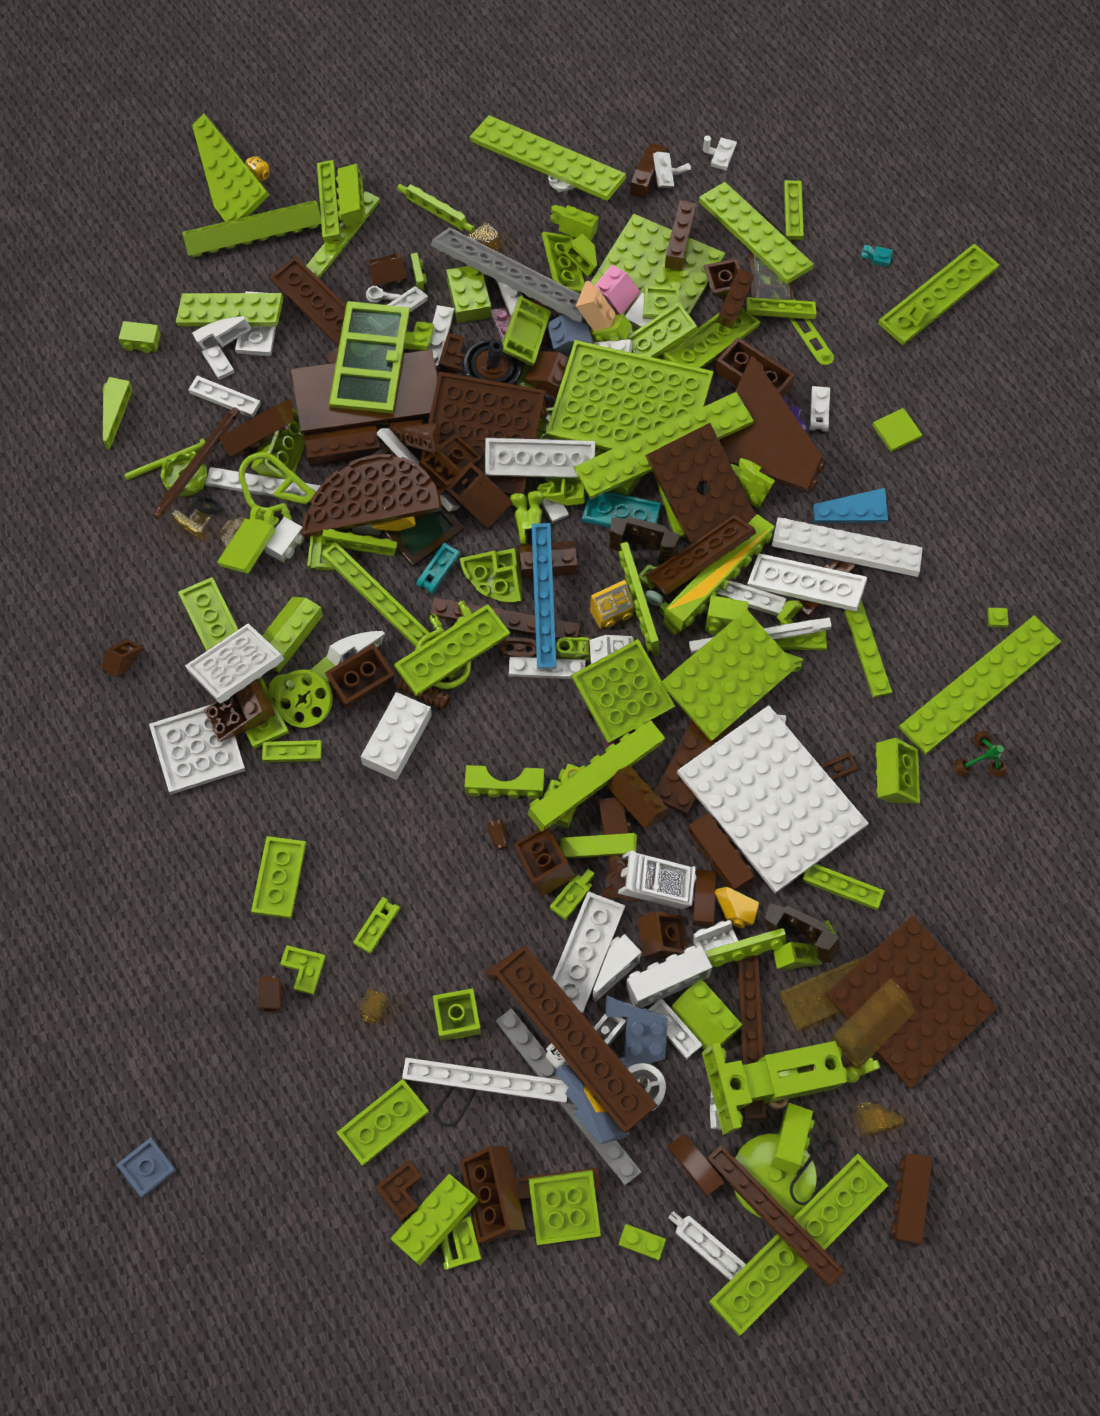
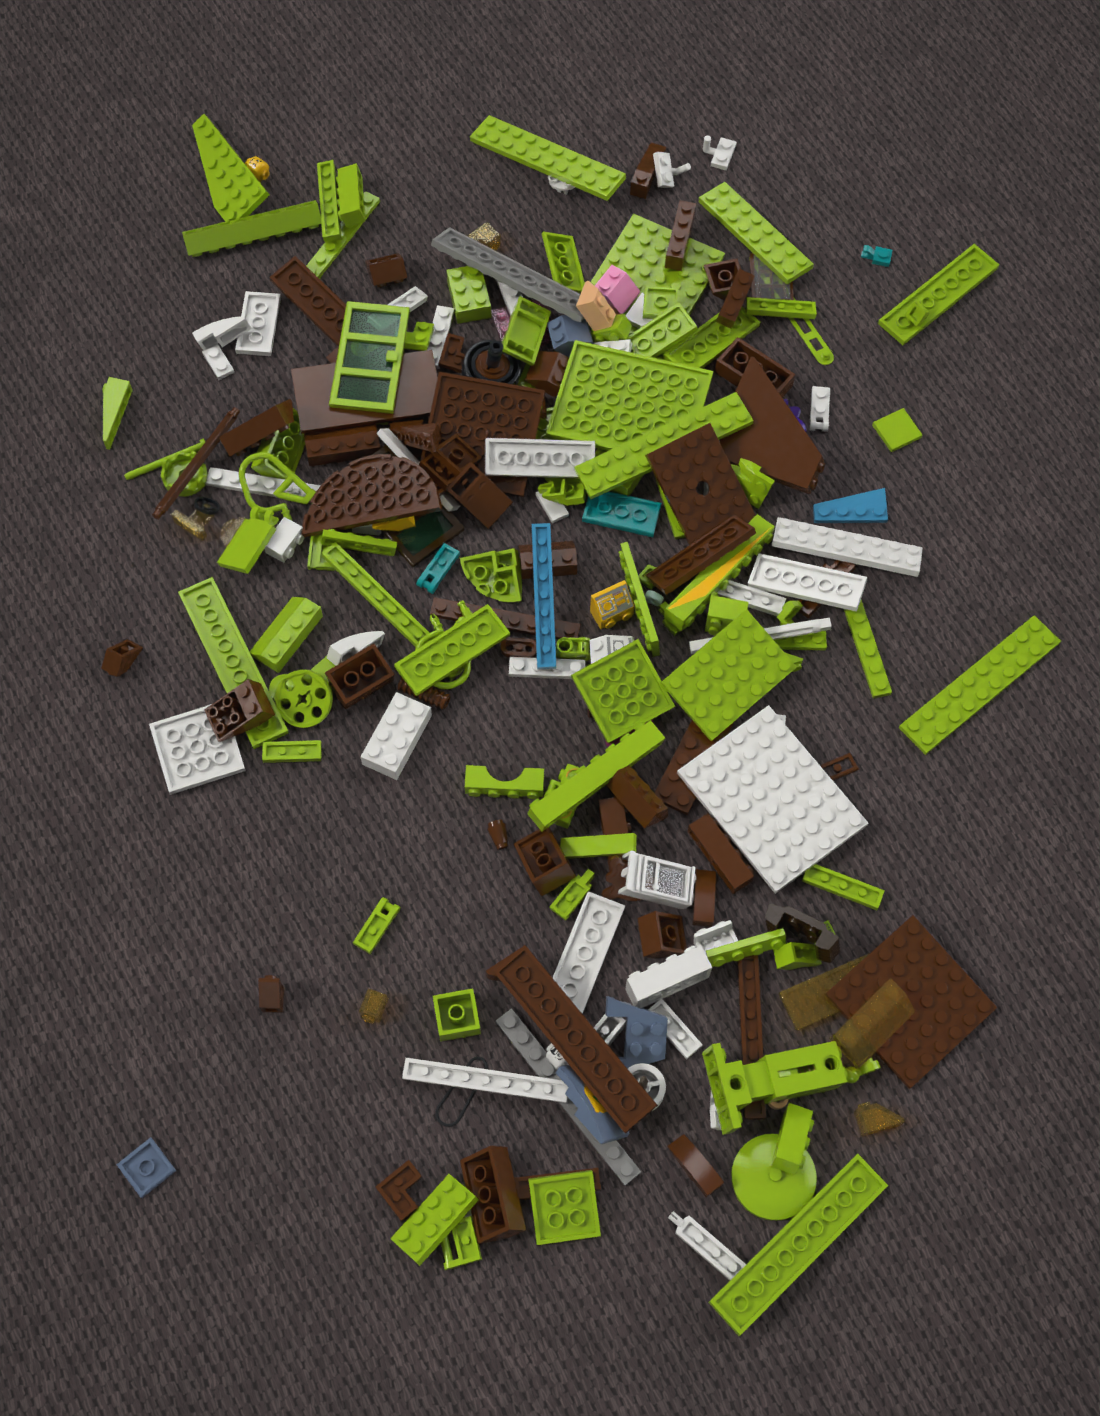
(139, 336): lime brick -> none
(206, 308): lime plate -> none
(224, 396): white plate -> none
(234, 663): white plate -> none
(278, 877): lime plate -> none
(309, 967): lime plate -> none
(375, 295): white plate -> none
(382, 1122): lime plate -> none
(417, 266): lime plate -> none
(436, 207): lime plate -> none
(525, 517): lime piece -> none
(574, 221): lime hinge -> none
(582, 254): lime slope -> none
(619, 961): white slope -> none
(642, 1242): lime plate -> none
(645, 533): dark brown plate -> none
(706, 1015): lime slope -> none
(737, 907): yellow slope -> none
(775, 1216): reddish brown tile -> none
(793, 210): lime plate -> none
(806, 1165): black piece -> none
(897, 772): lime slope -> none
(912, 1199): reddish brown brick -> none
(984, 740): reddish brown plant -> none
(998, 617): lime plate -> none

